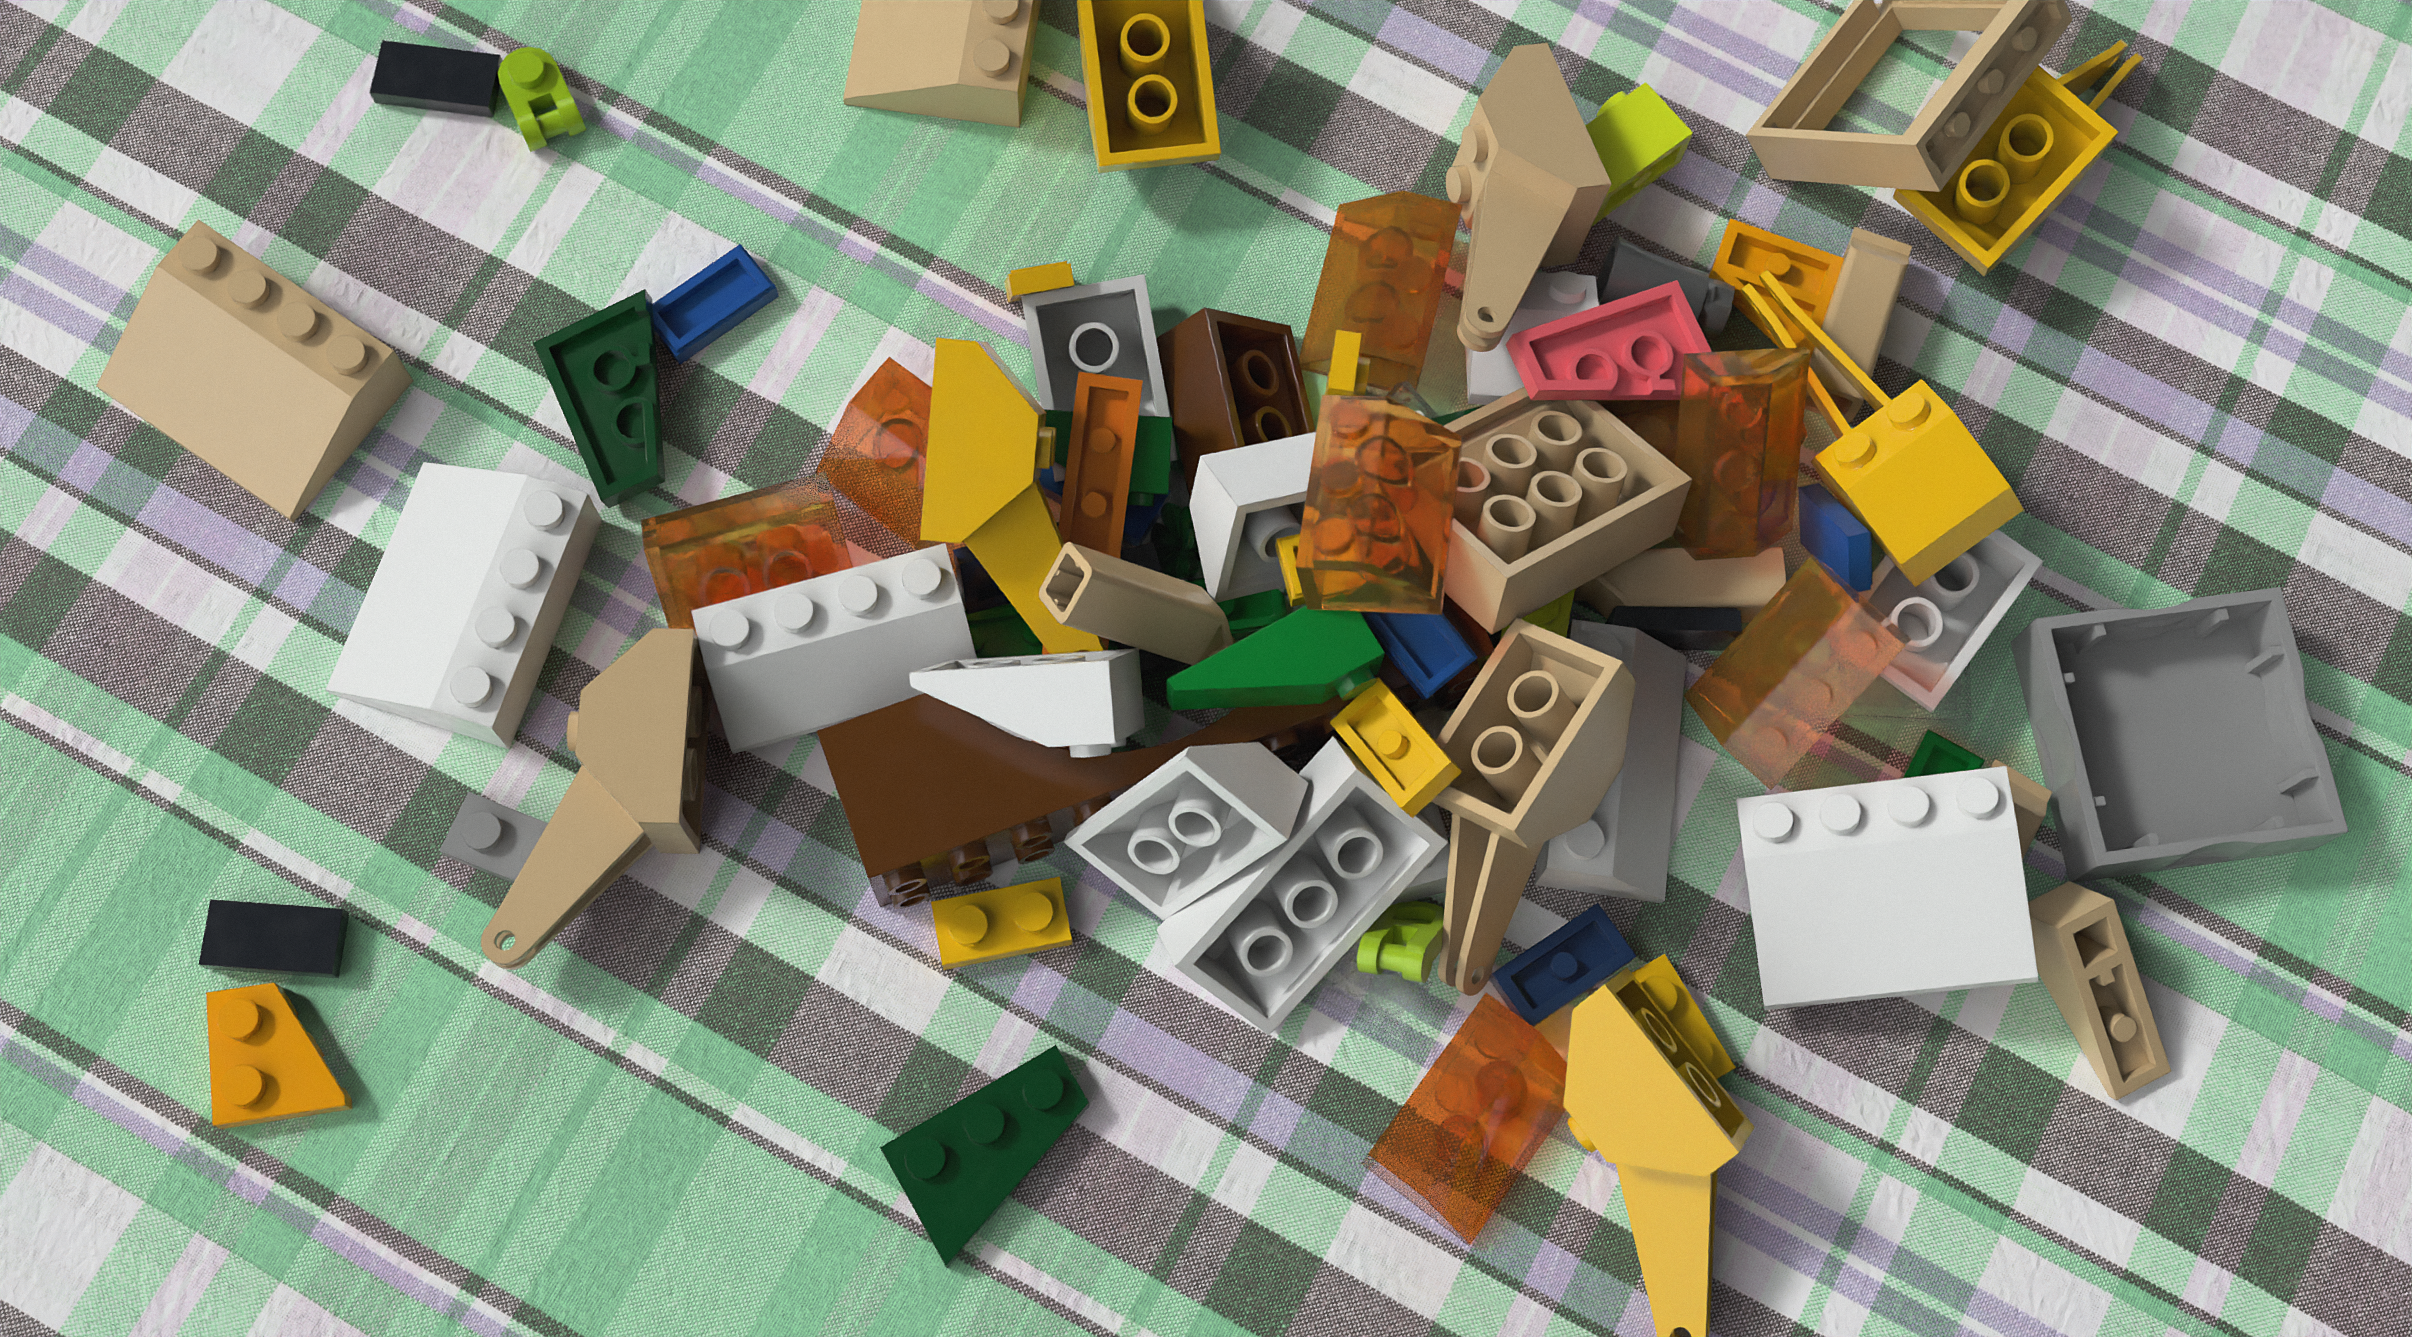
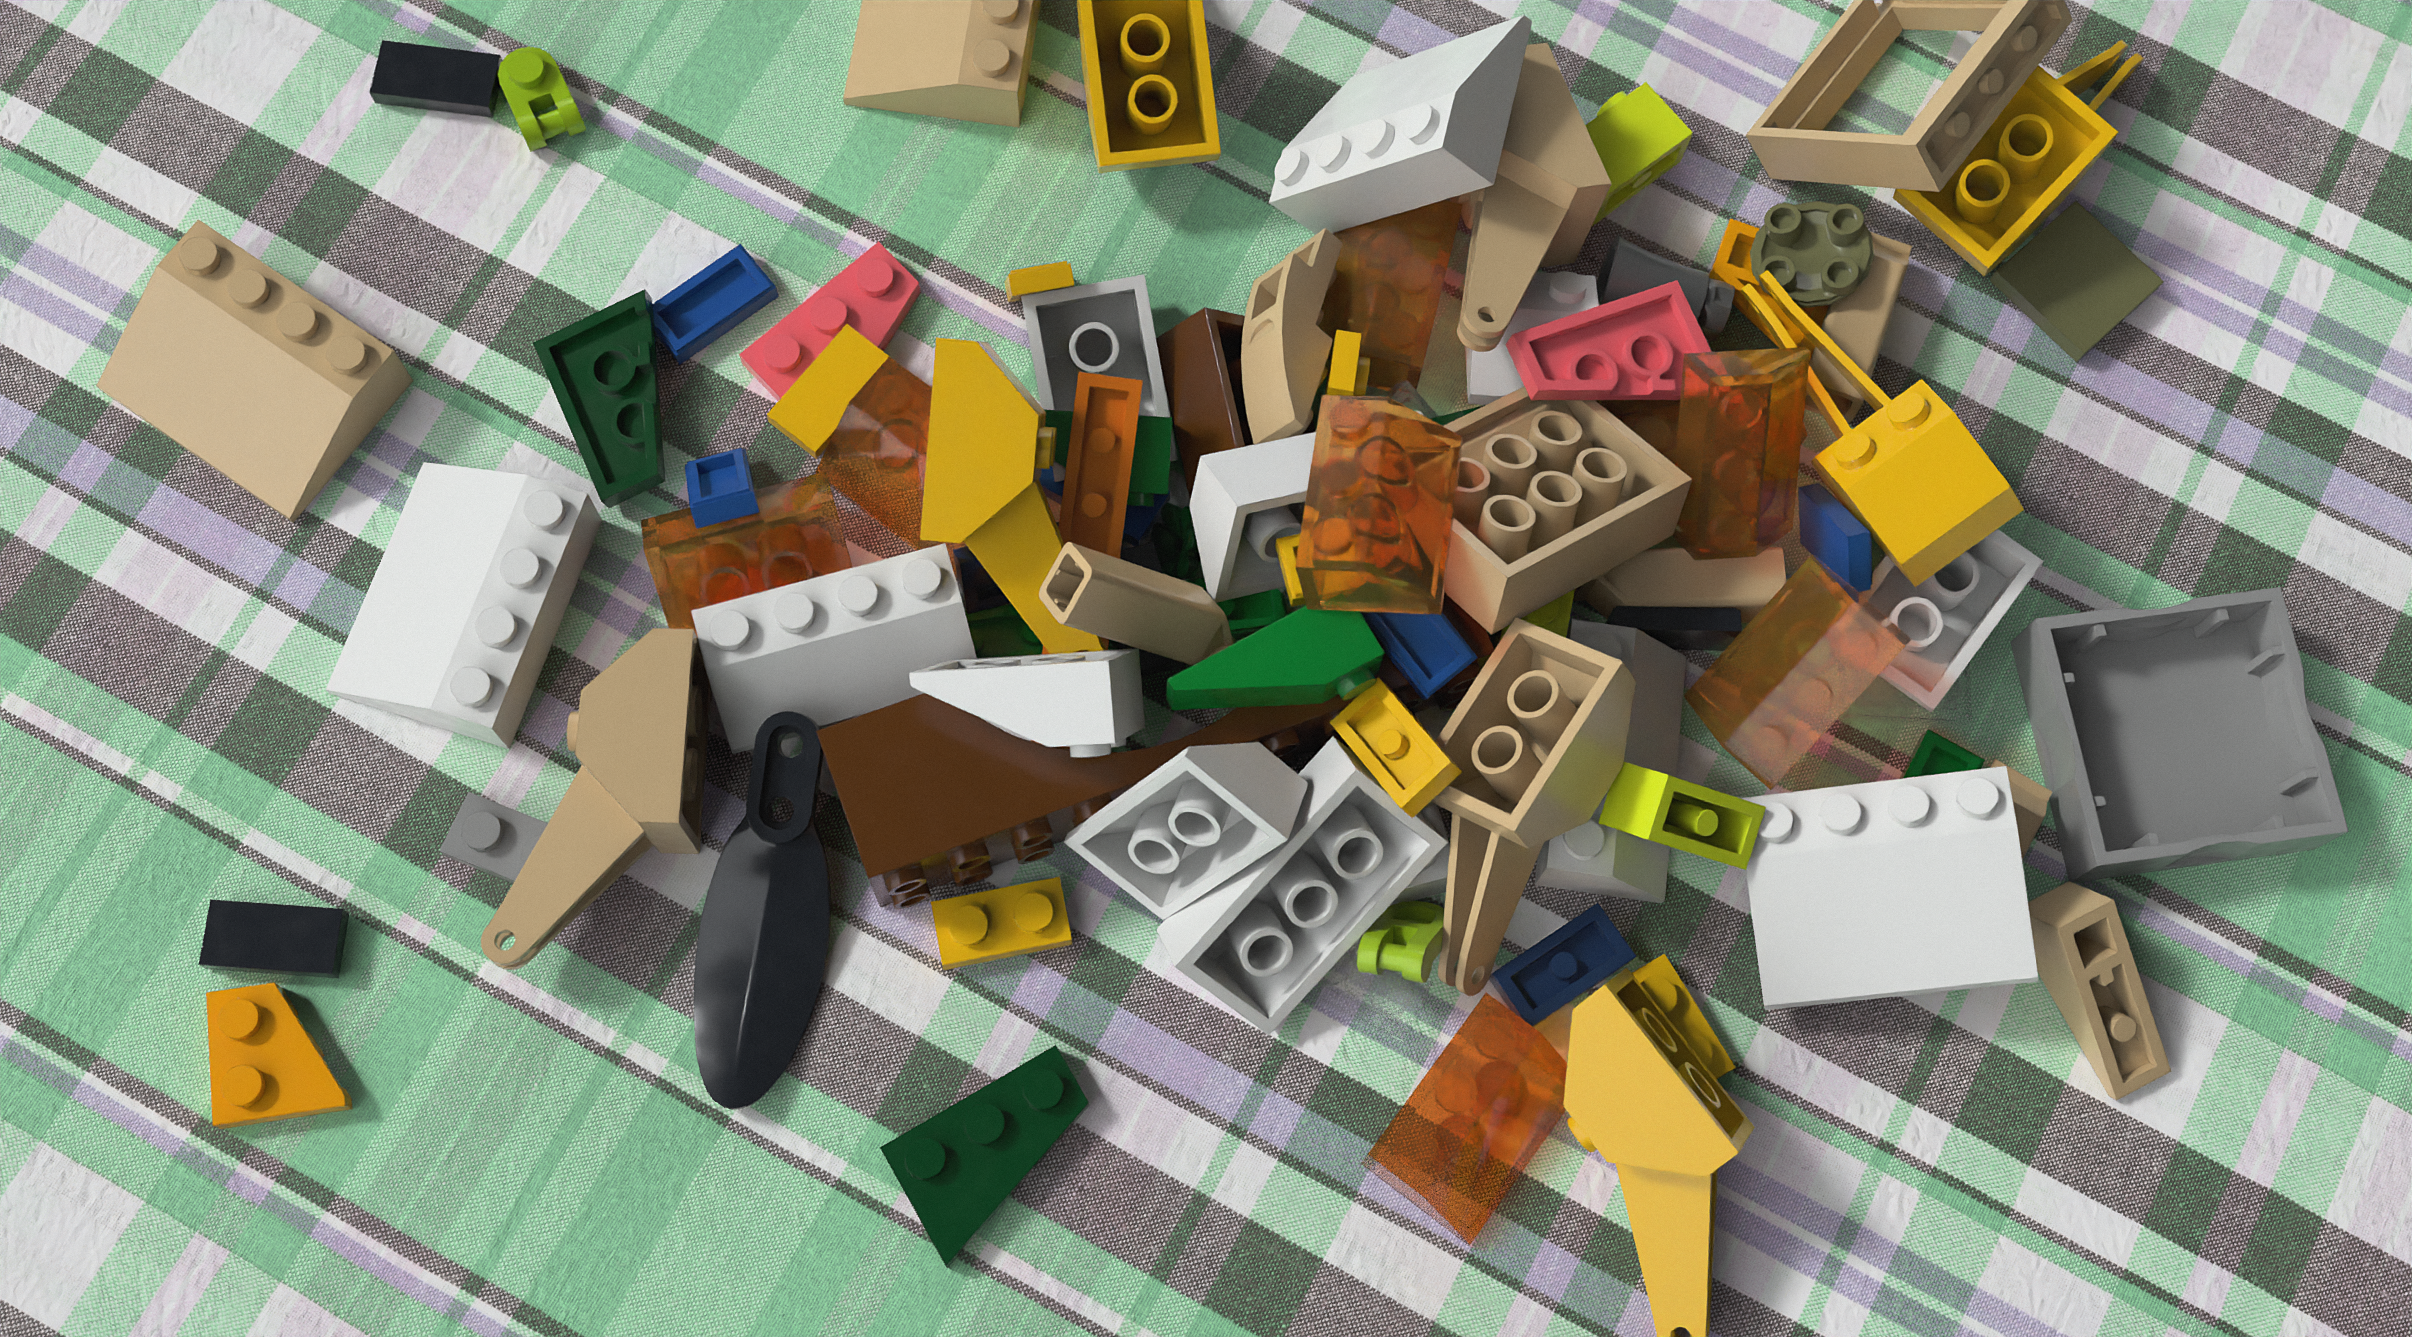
(720, 488): none -> blue tile
(764, 925): none -> black plant
(821, 394): none -> yellow tile
(867, 295): none -> coral wing
(1282, 341): none -> tan slope
(1405, 133): none -> white slope
(1682, 815): none -> neon yellow brick
(1813, 251): none -> olive dish
(2076, 281): none -> olive tile

